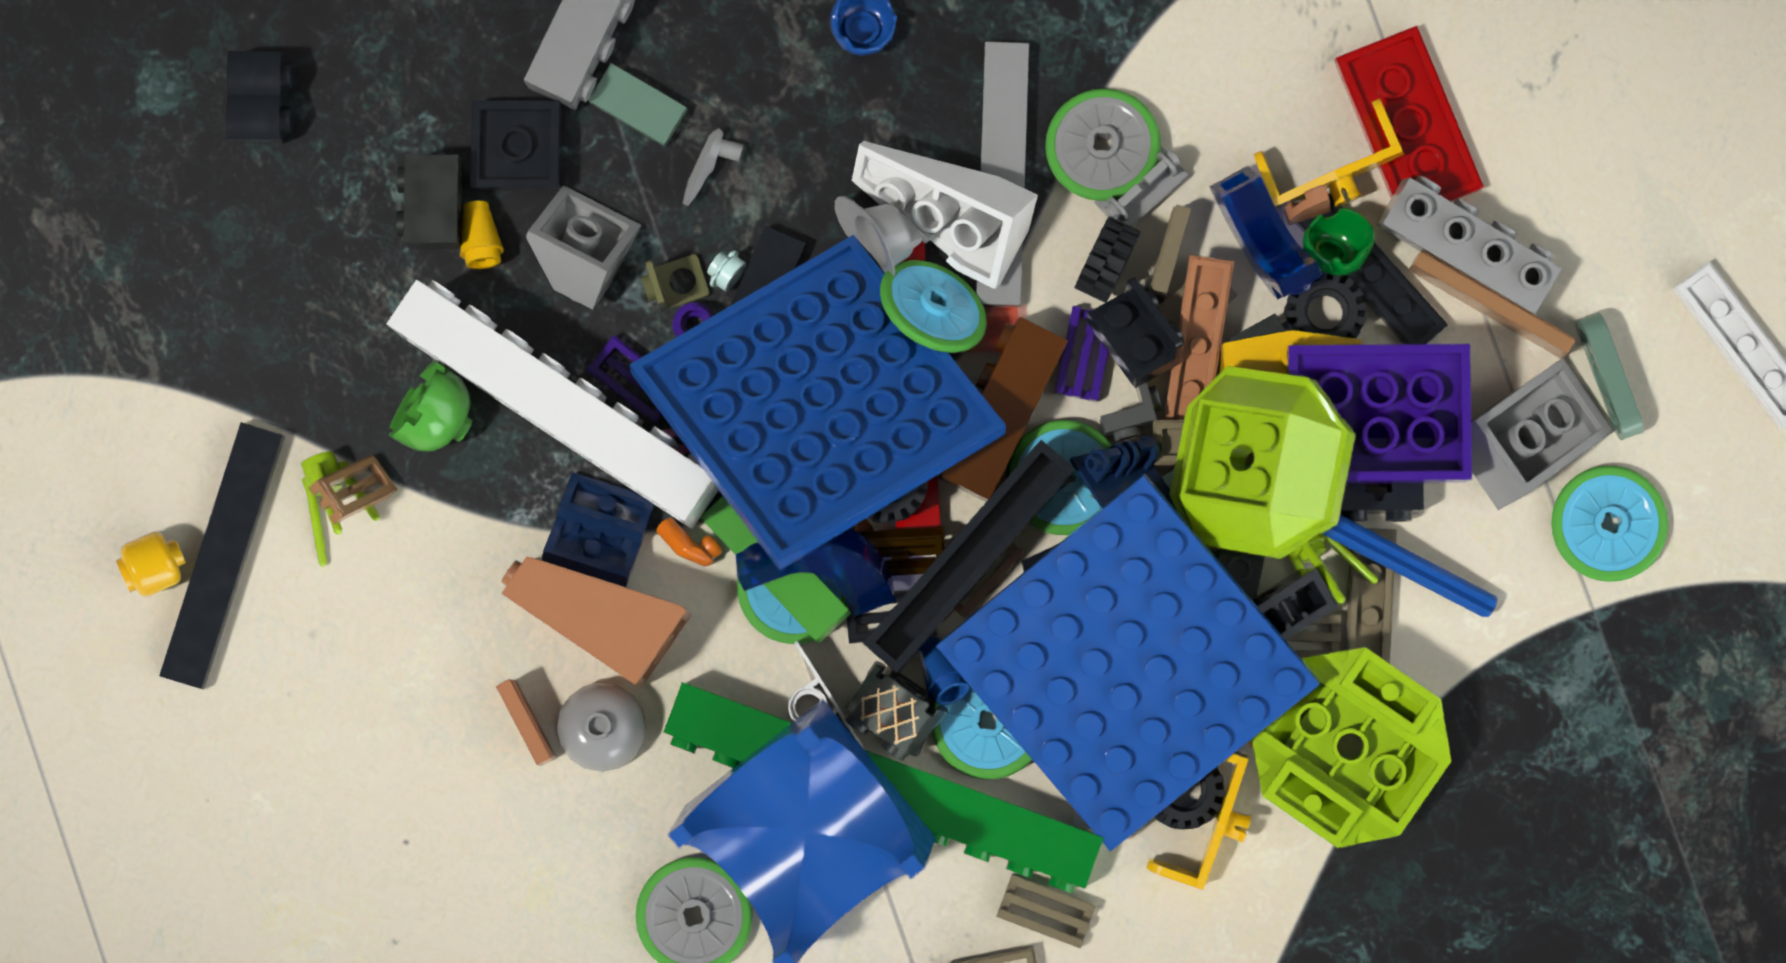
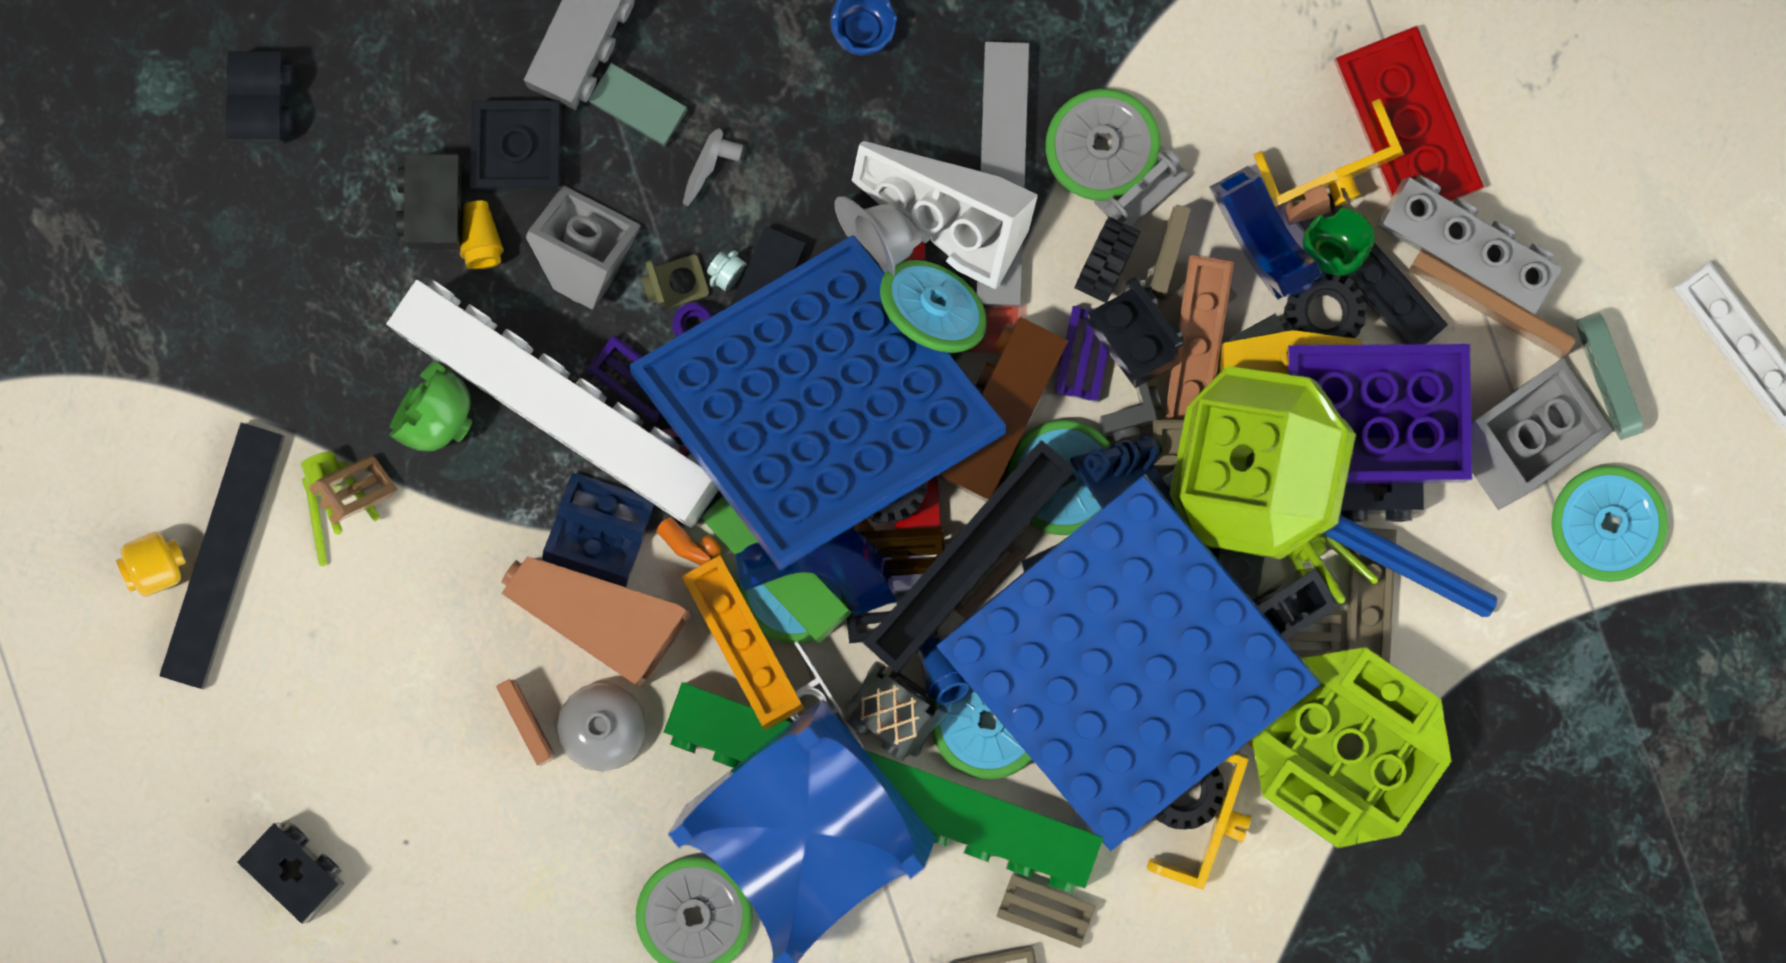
(267, 865): none -> black brick
(742, 642): none -> light orange plate

